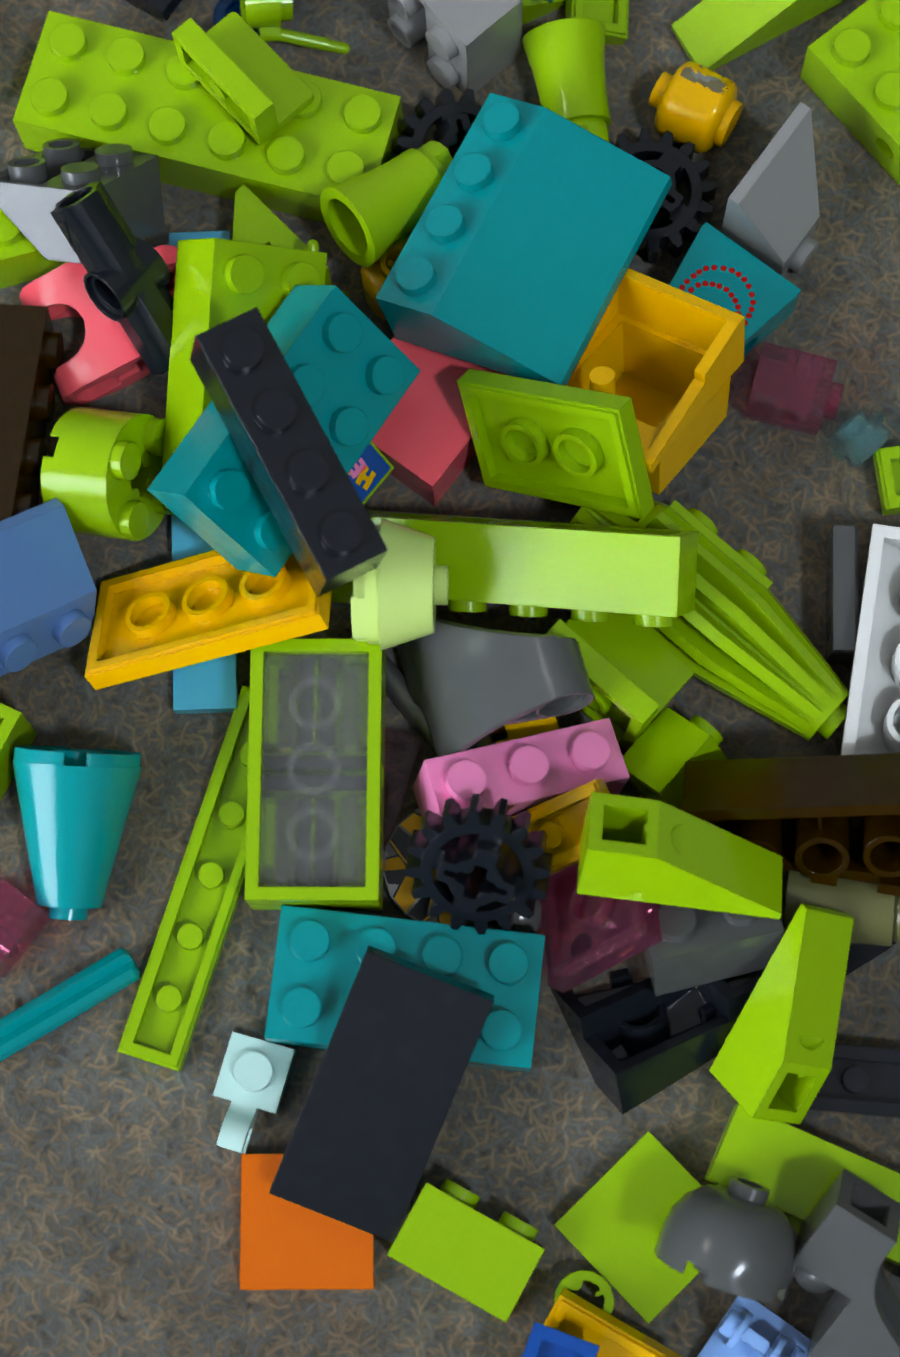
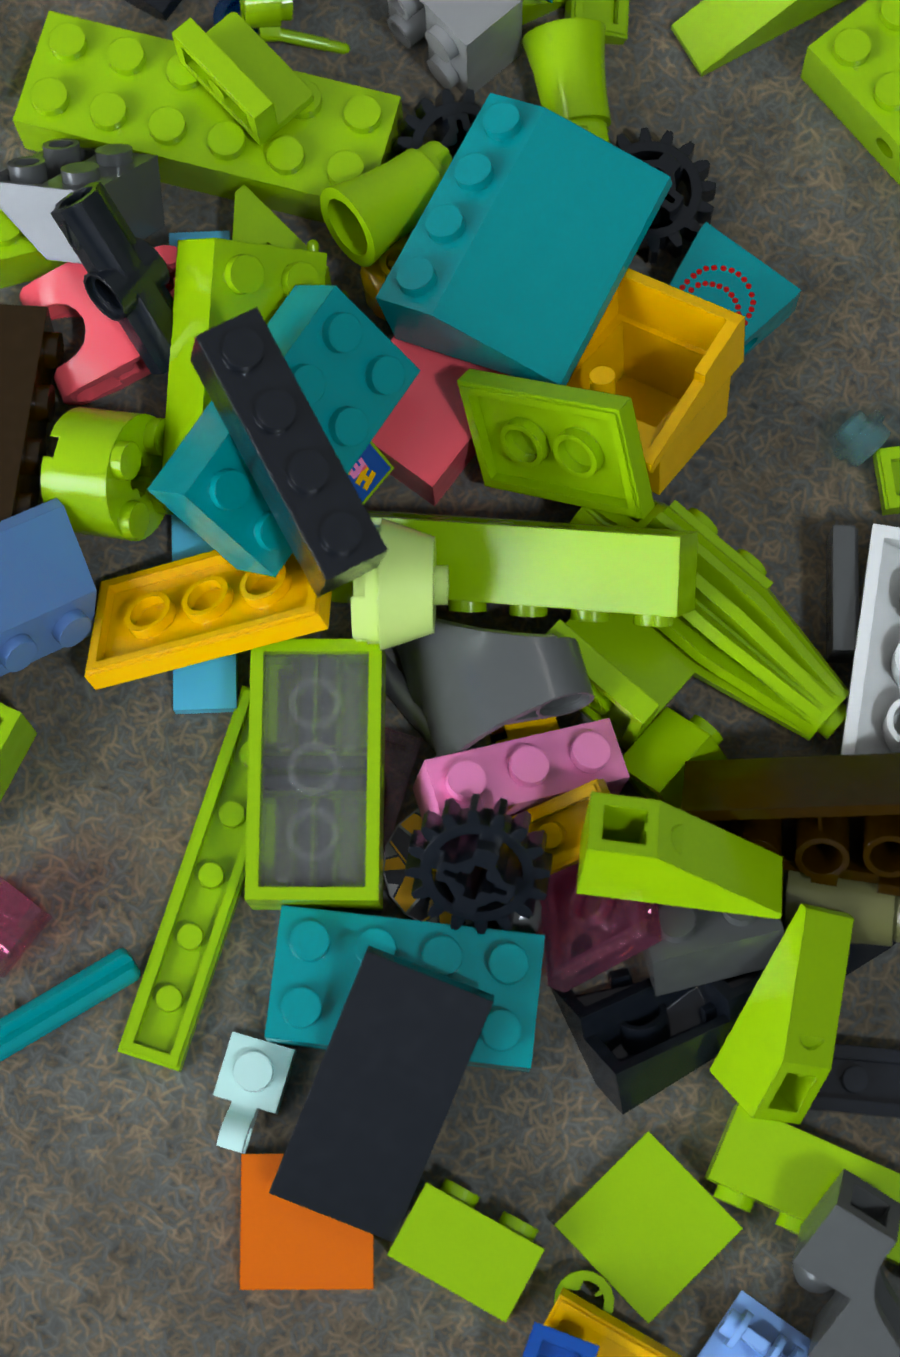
(73, 821): teal cone -> none
(696, 106): yellow head -> none
(732, 1239): dark grey cylinder -> none
(777, 200): light grey slope -> none
(793, 389): clear pink brick -> none

